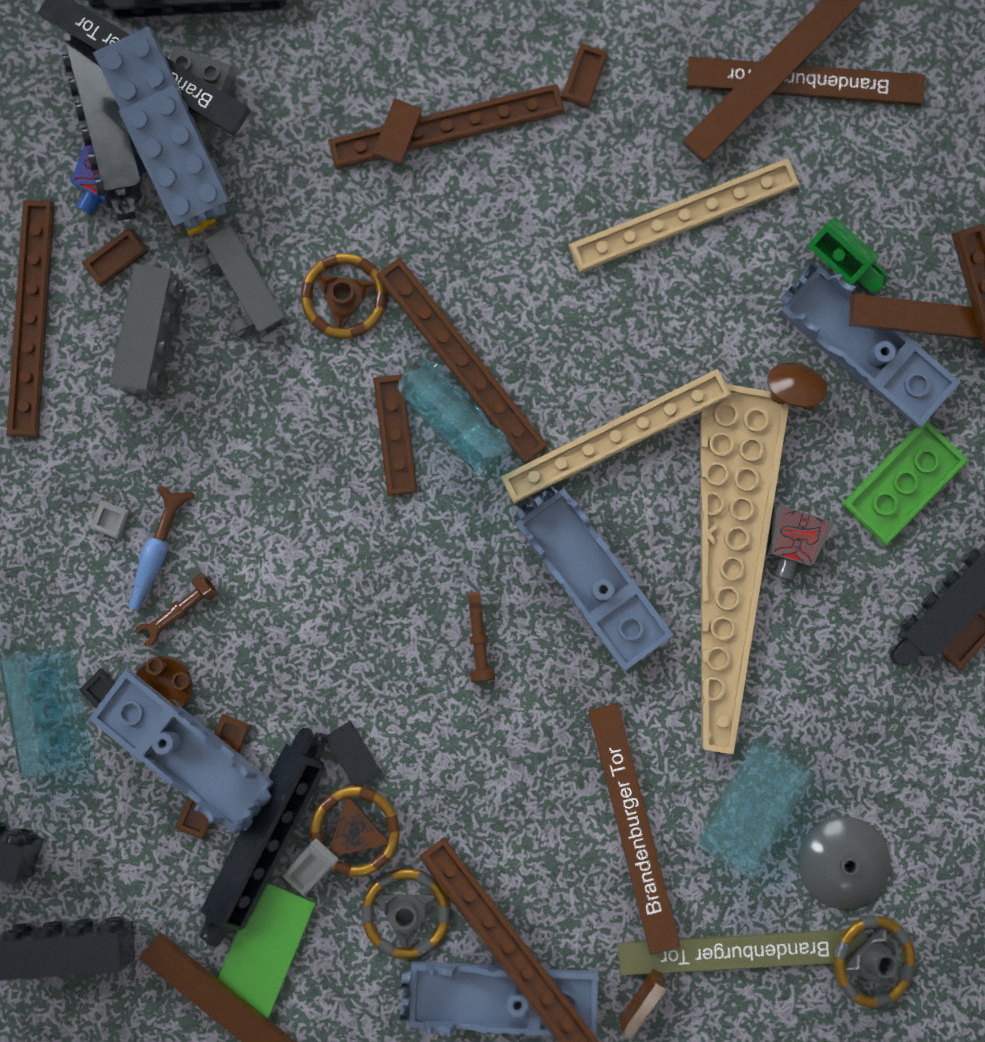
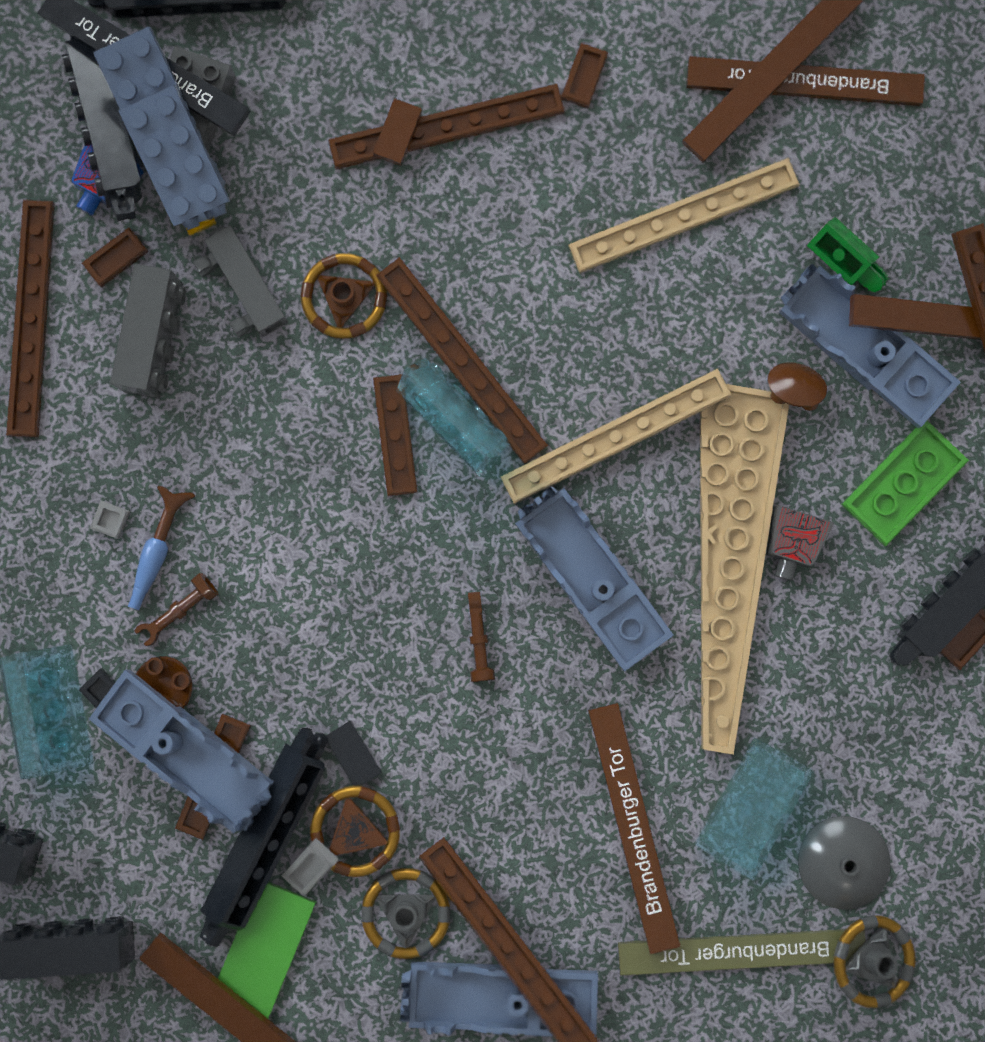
(642, 1003): reddish brown tile -> none

